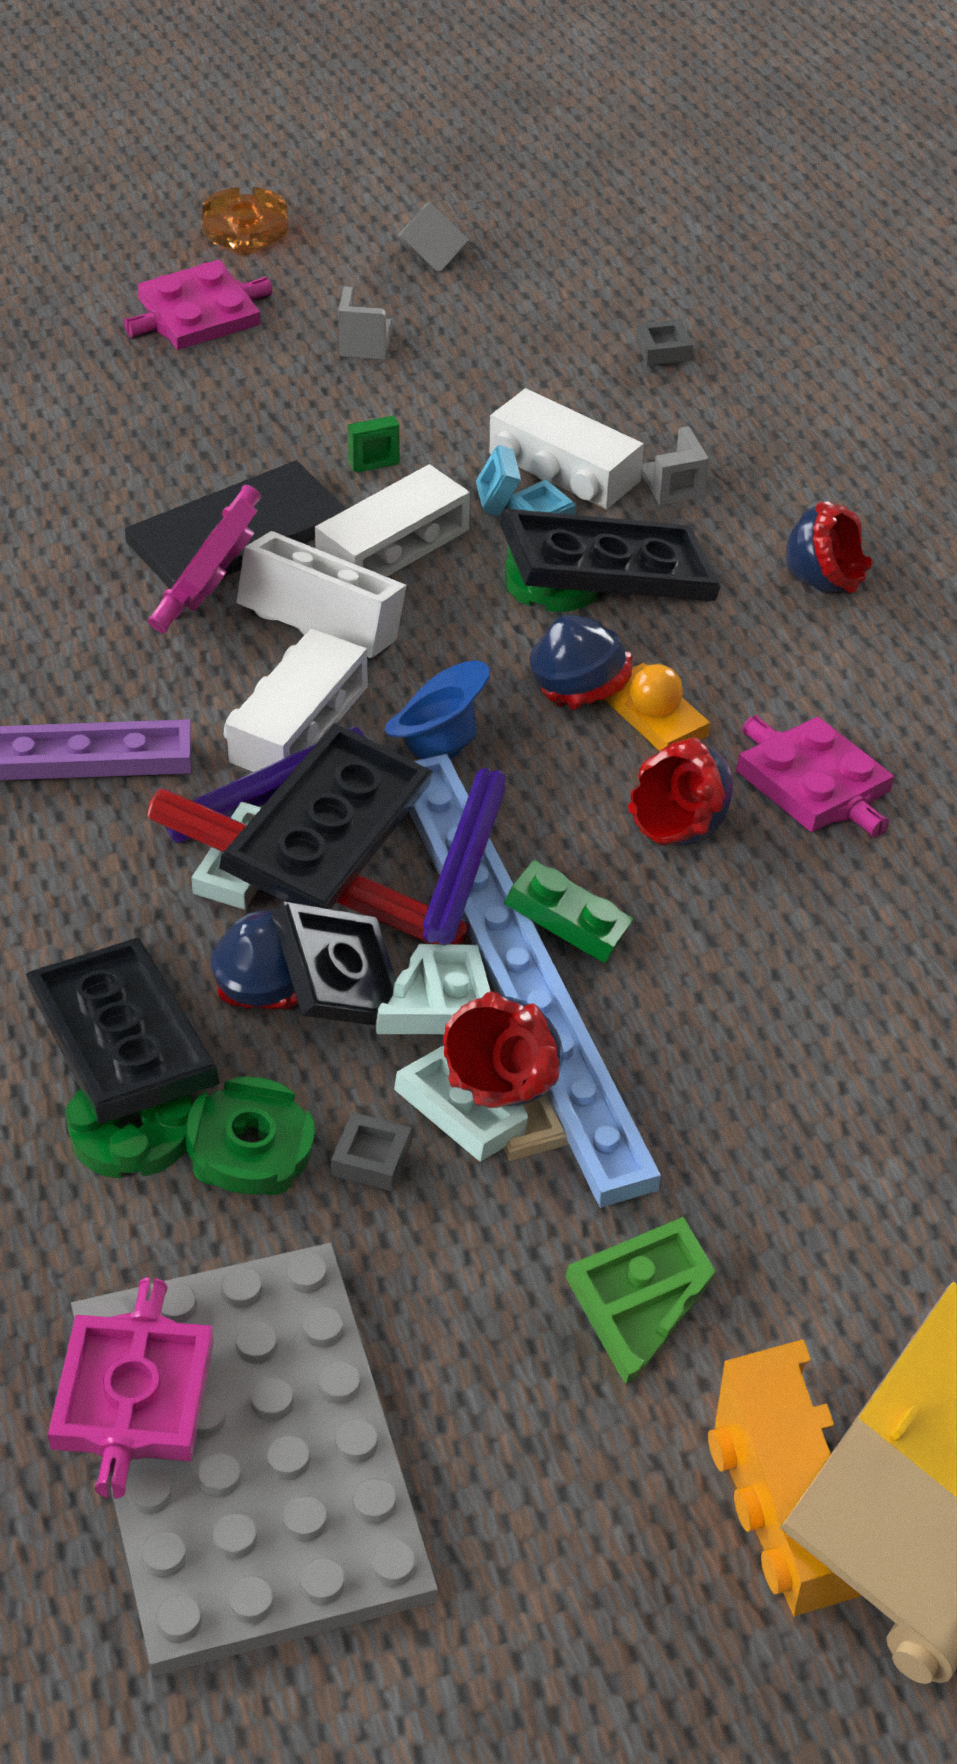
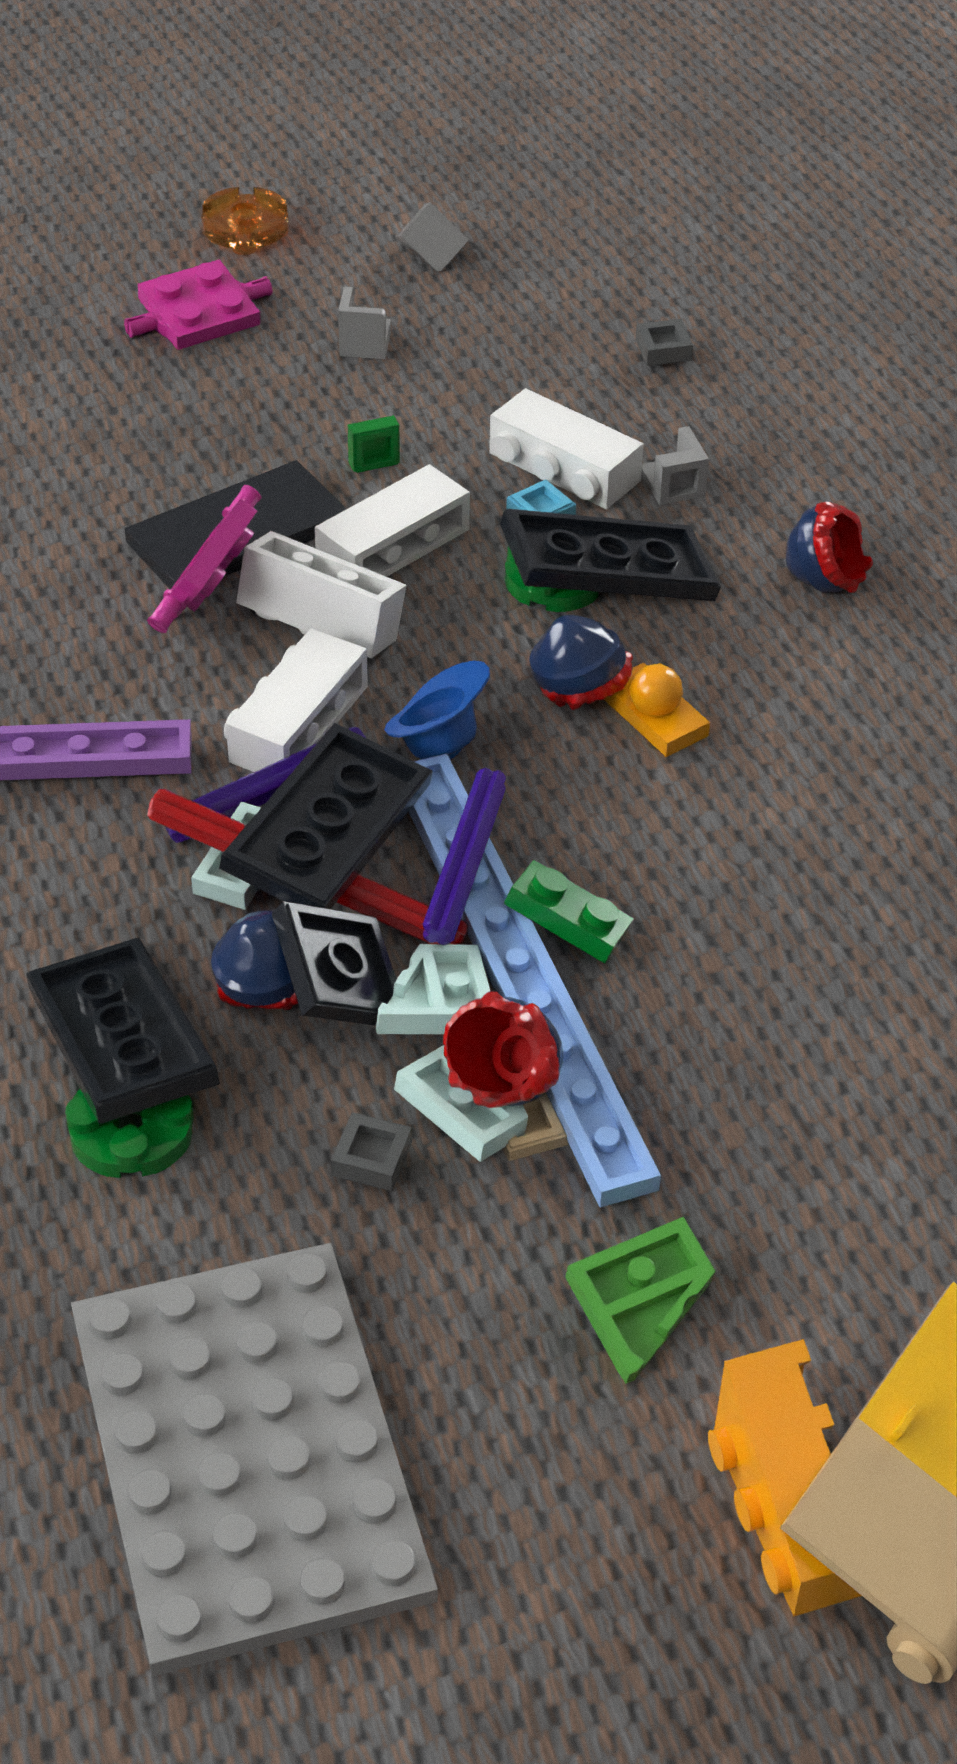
(132, 1388): dark pink plate -> none
(245, 1166): green plate -> none
(498, 480): medium azure tile -> none
(682, 793): red hair -> none
(815, 774): dark pink plate -> none

